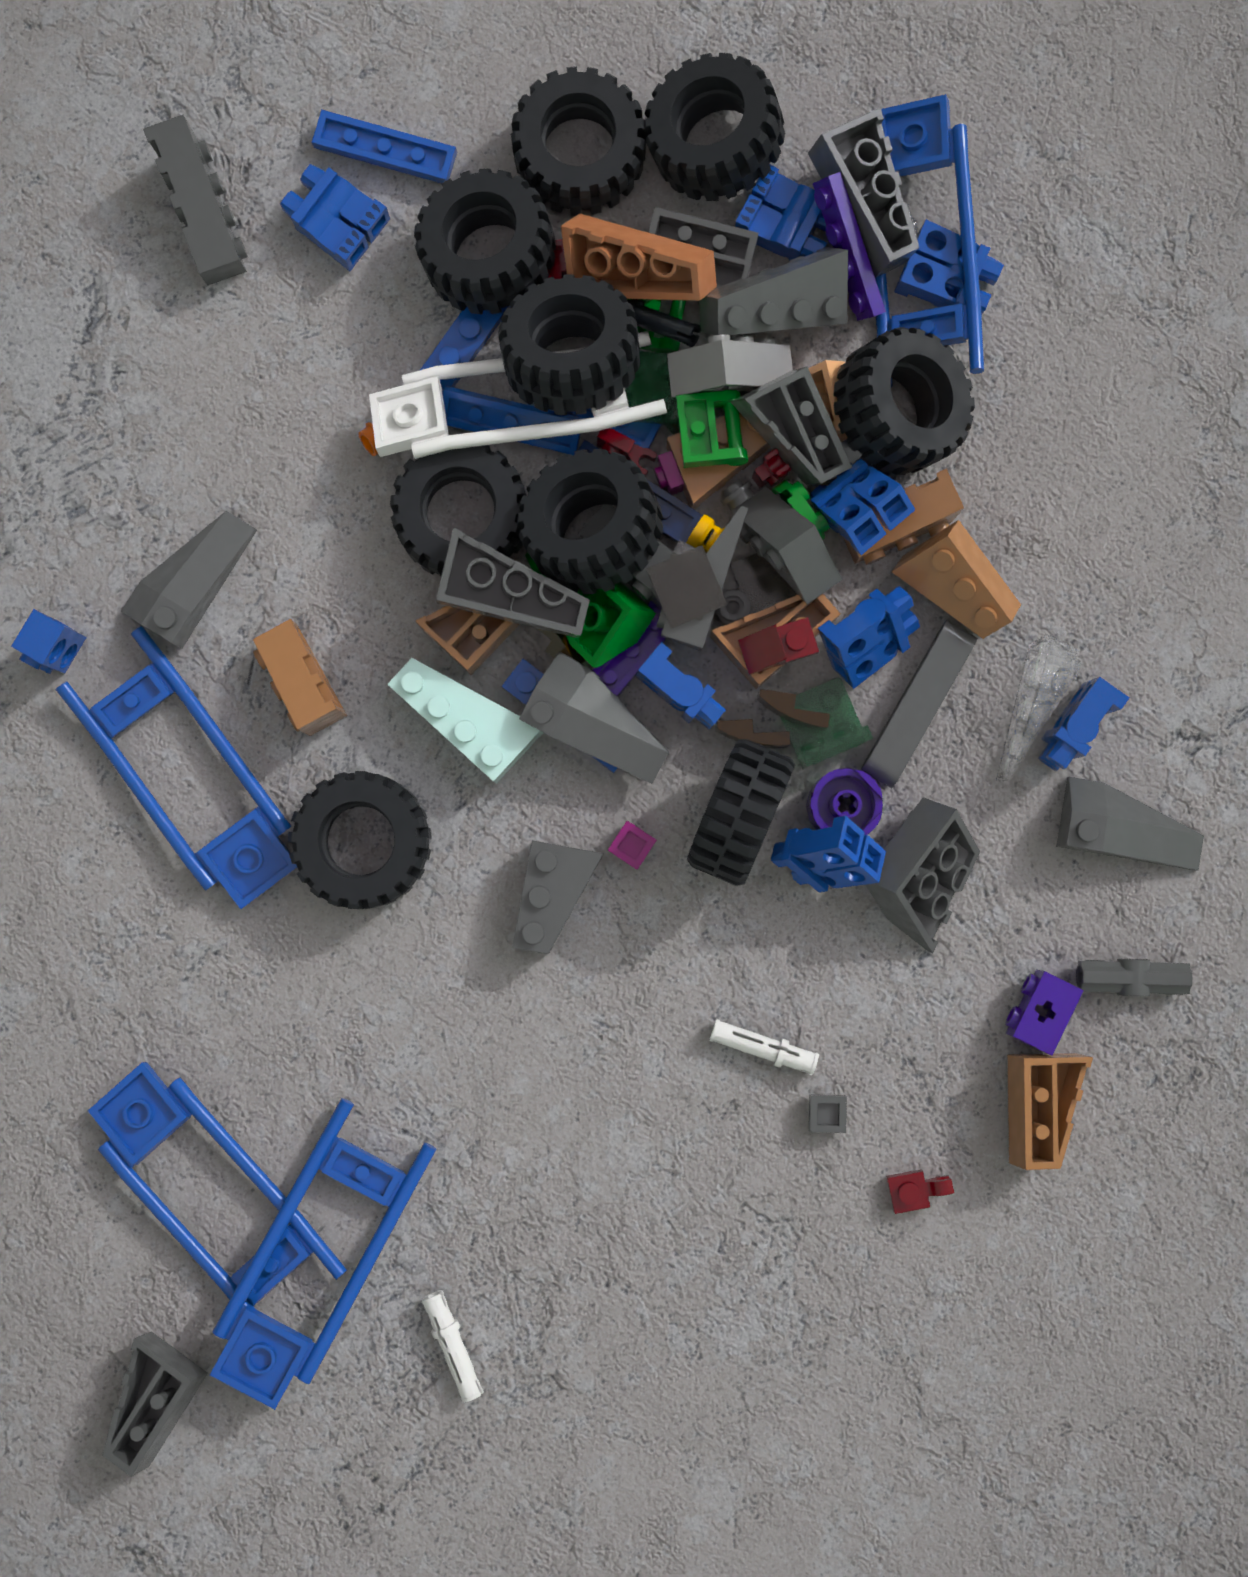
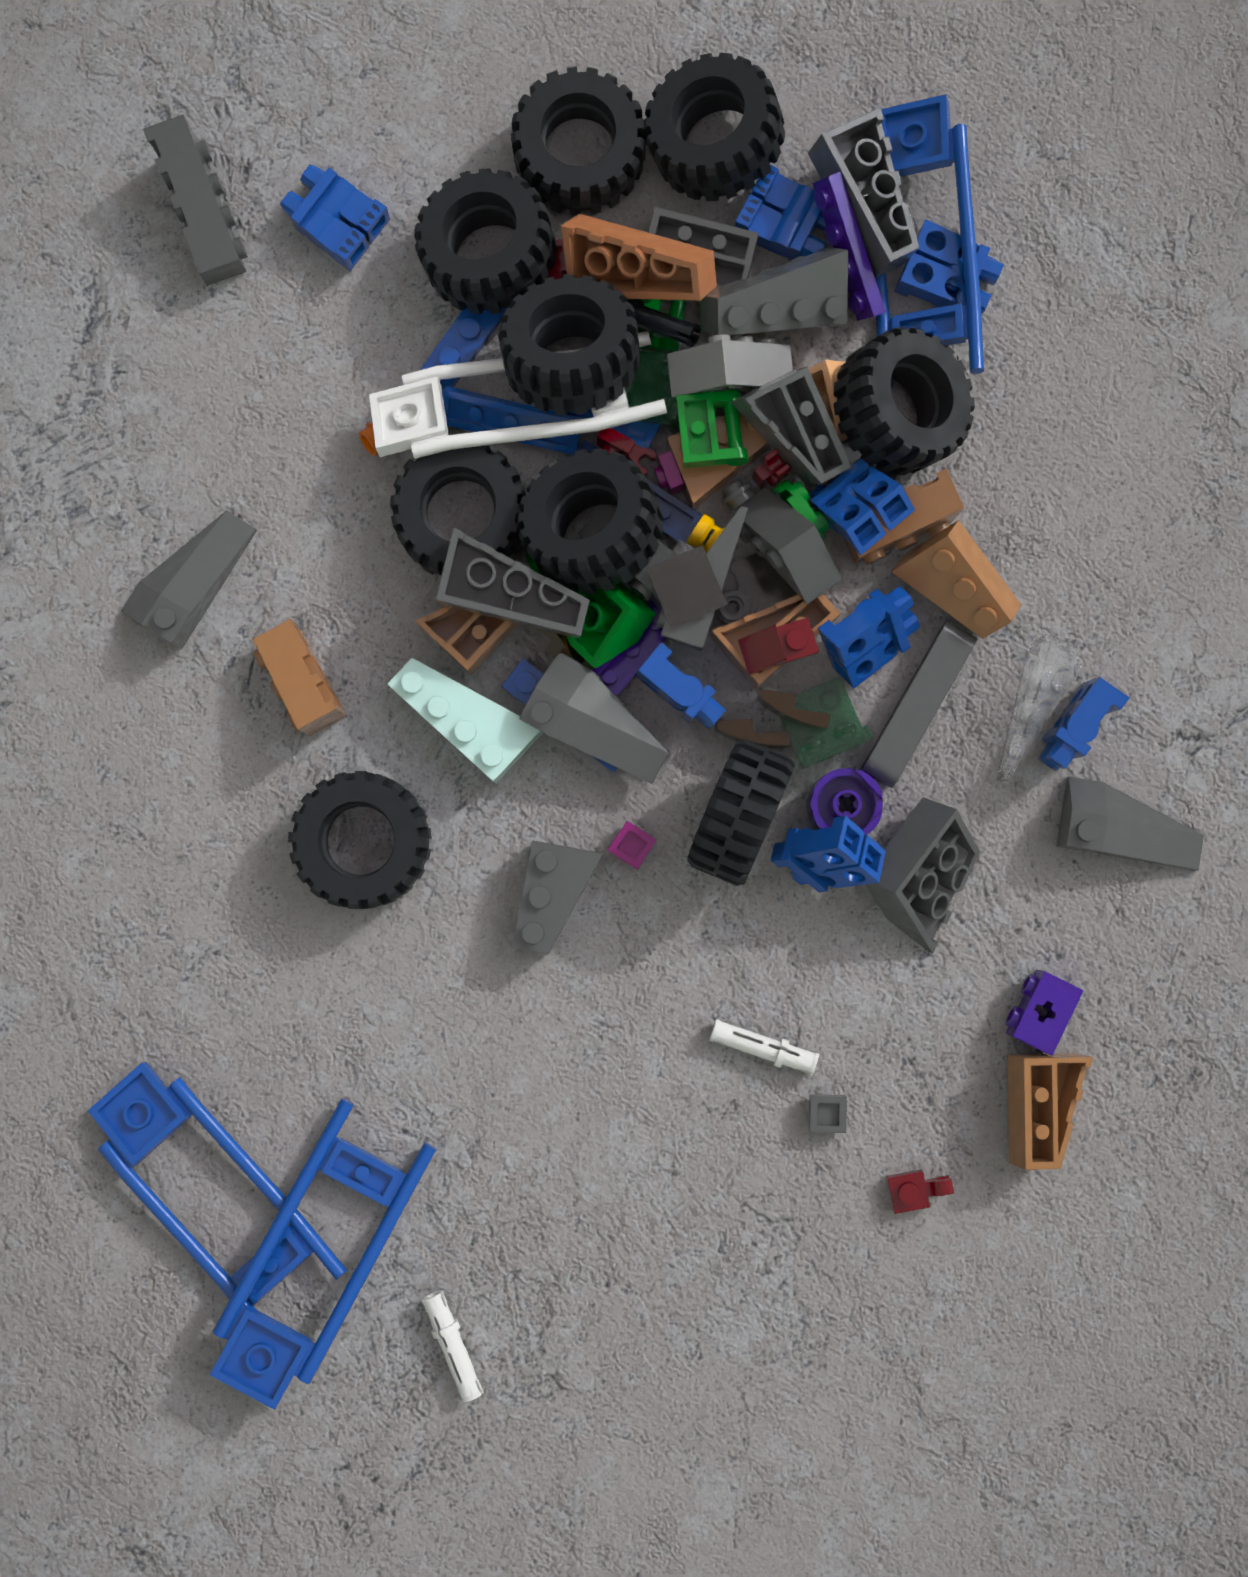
(47, 643): blue brick -> none
(151, 1402): dark grey wedge -> none
(246, 855): blue plate -> none
(384, 147): blue plate -> none
(1134, 977): dark grey piece -> none

